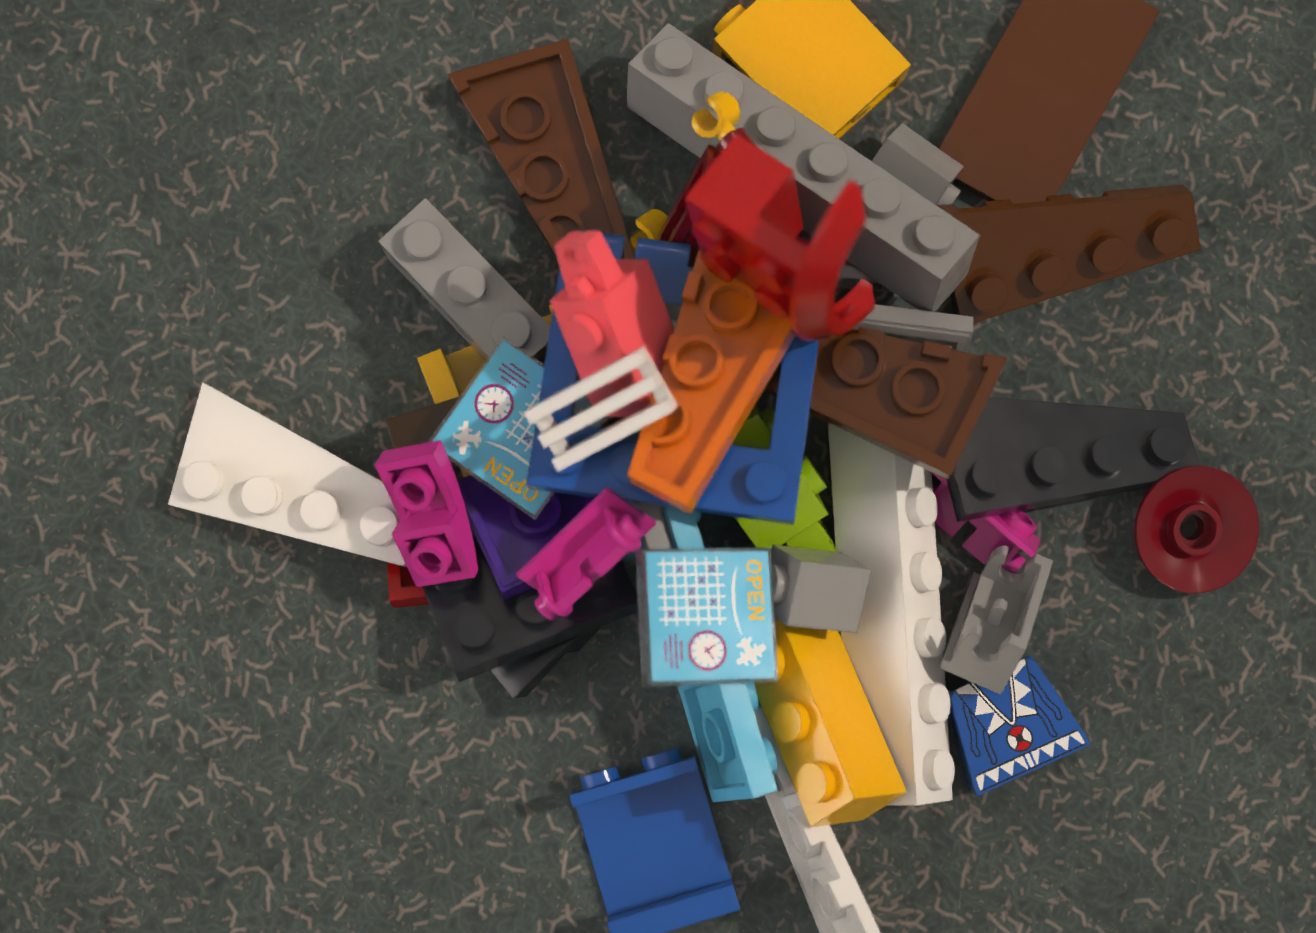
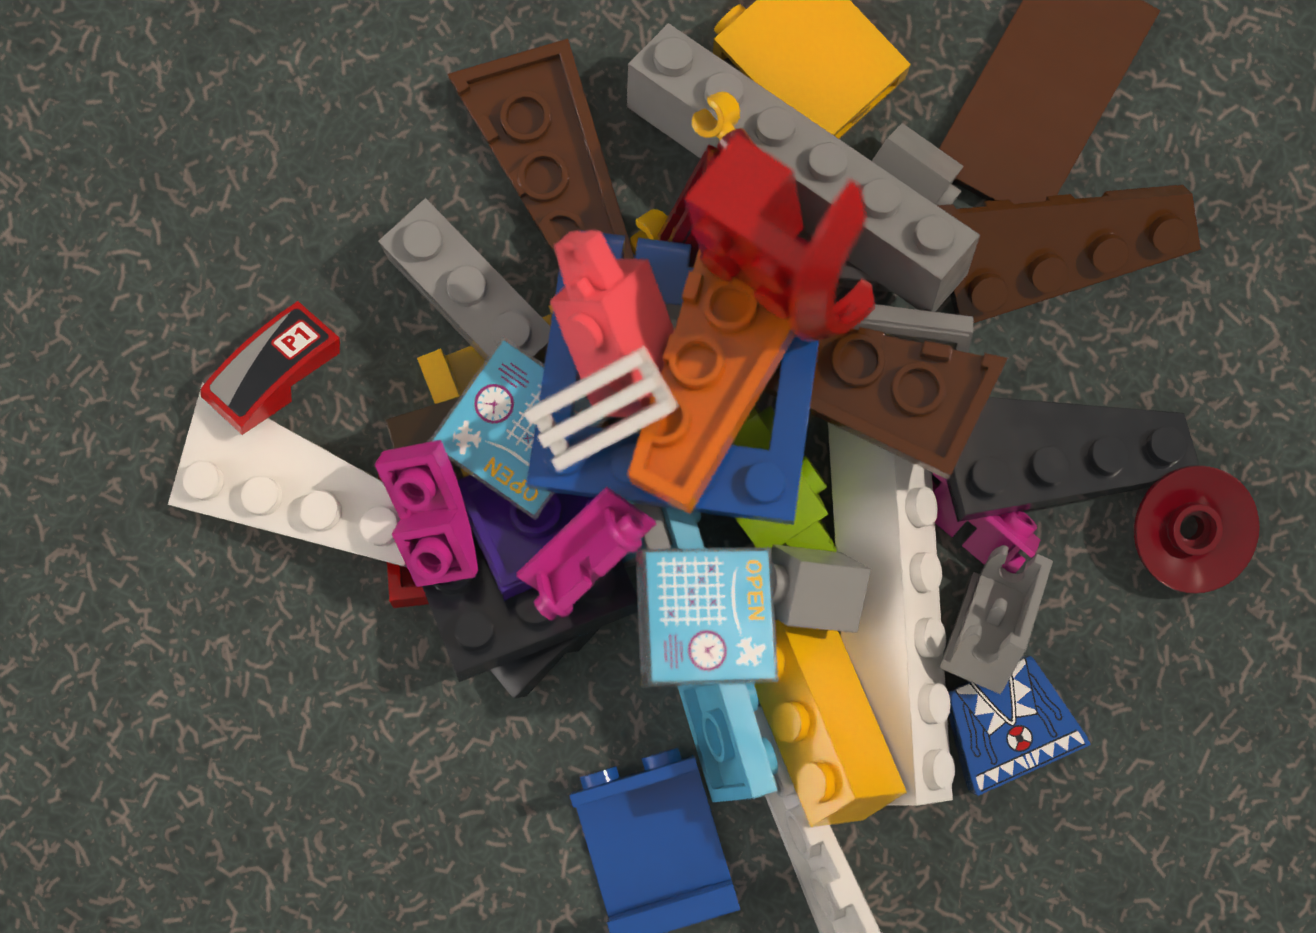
(261, 371): none -> slope

